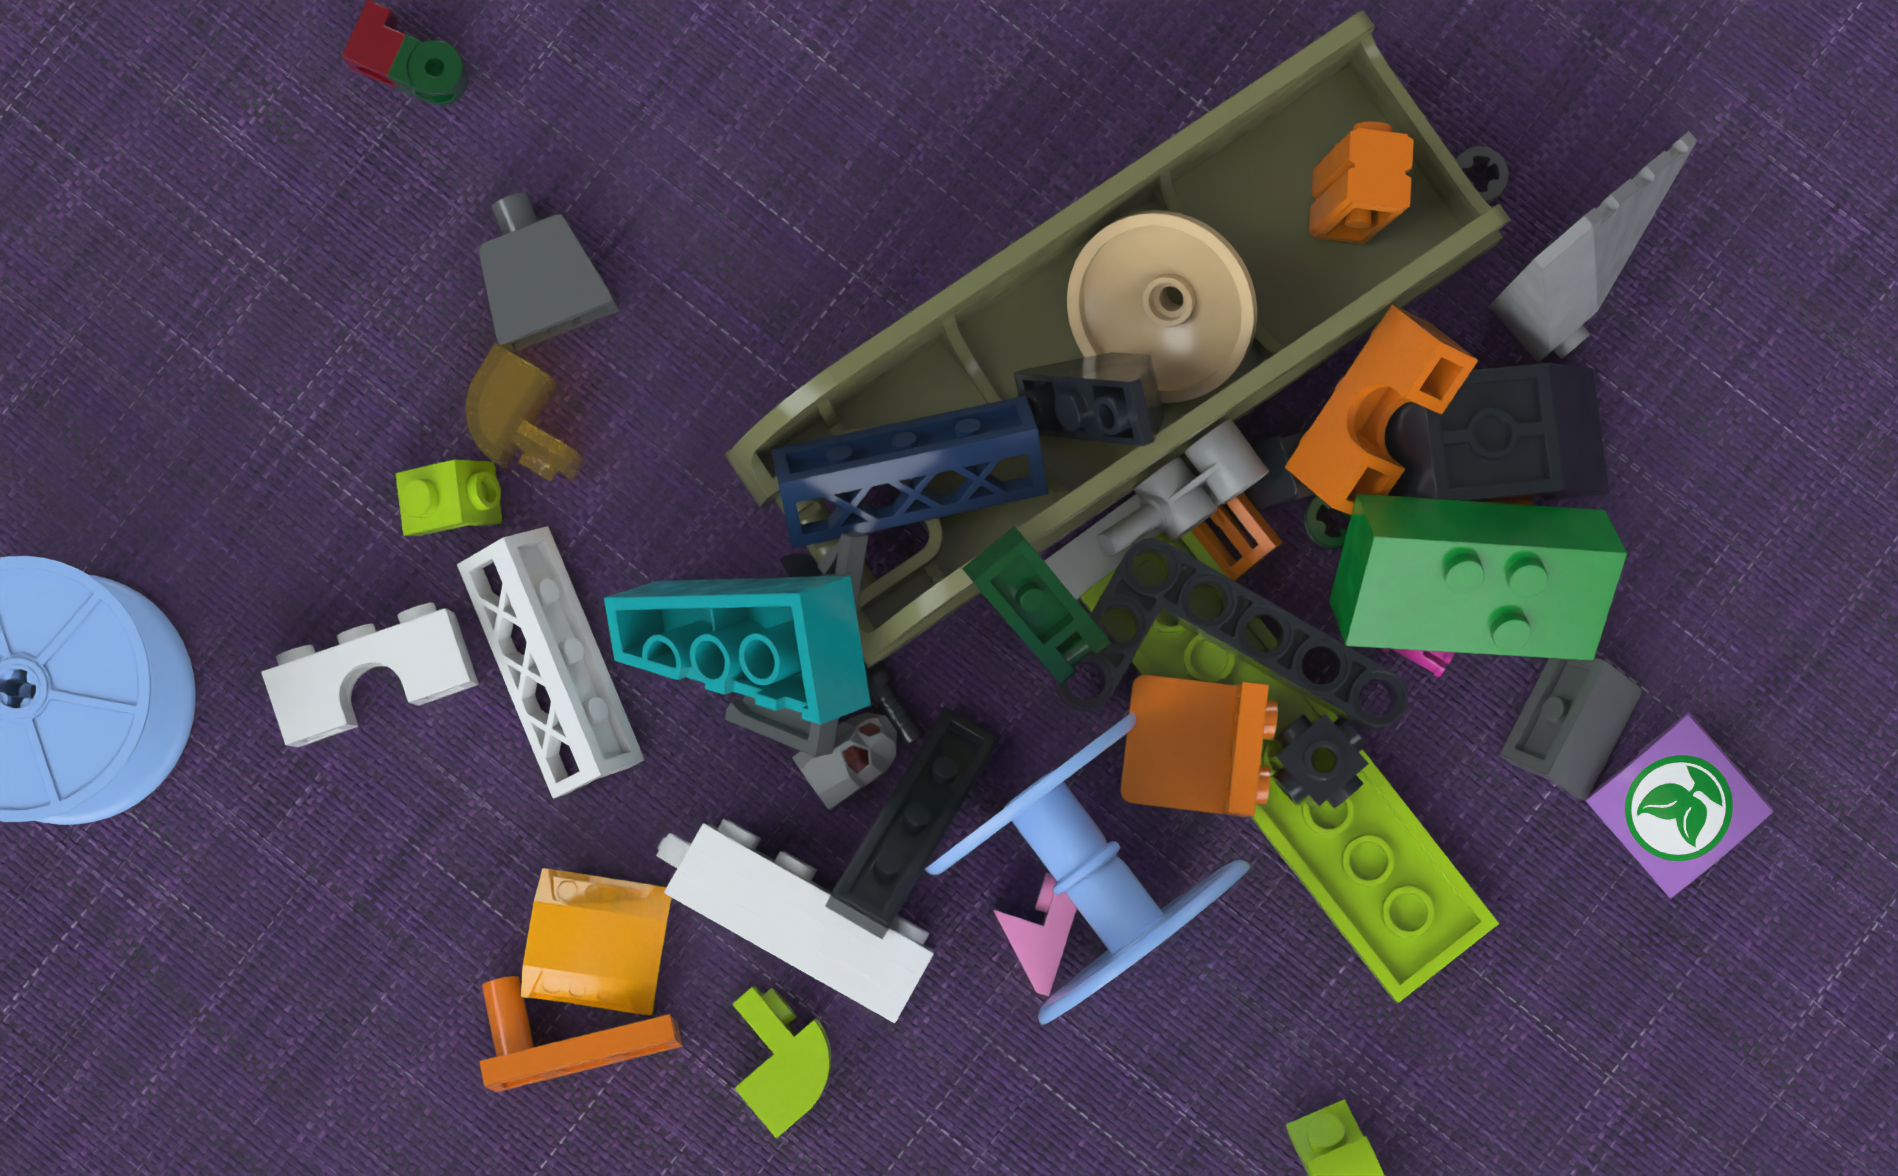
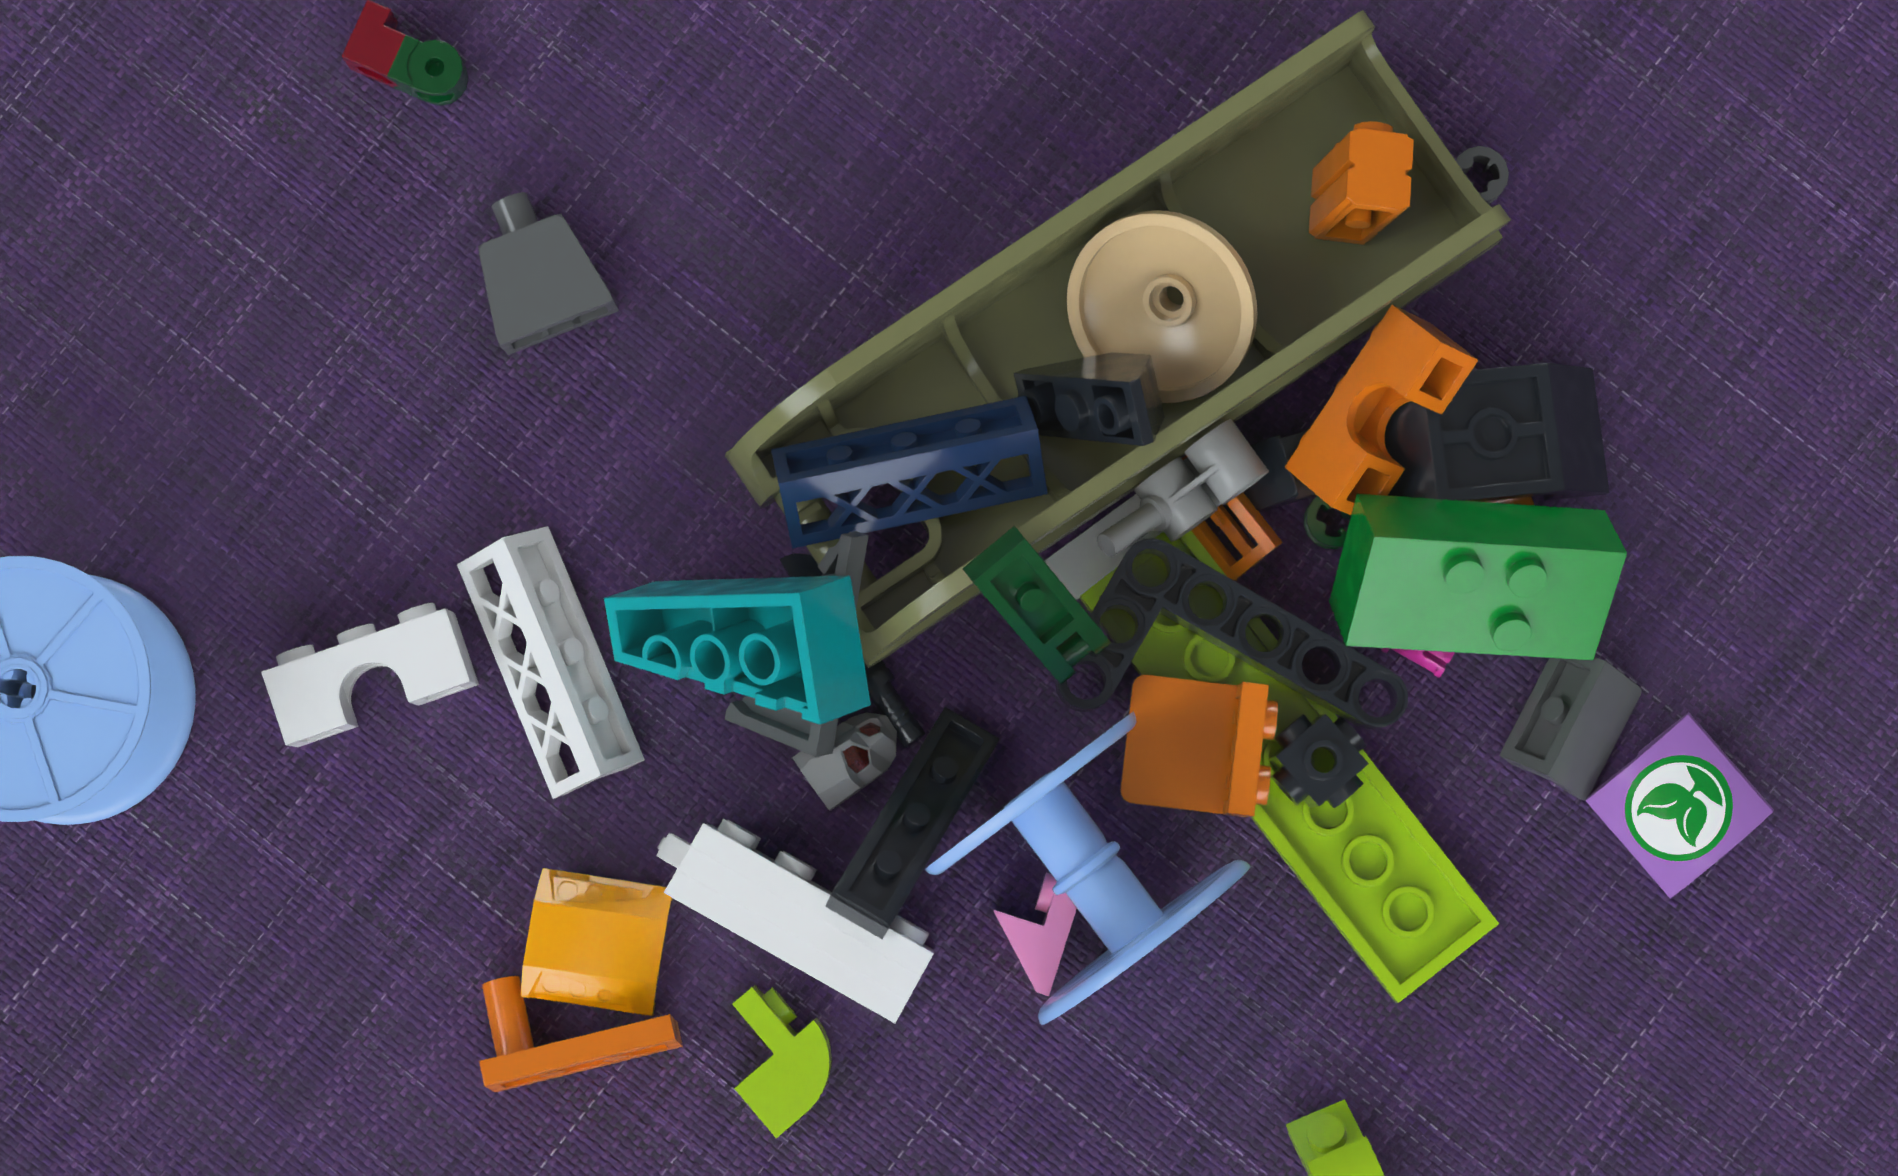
(448, 496): lime bracket -> none
(502, 411): clear yellow brick -> none
(1576, 272): light grey slope -> none

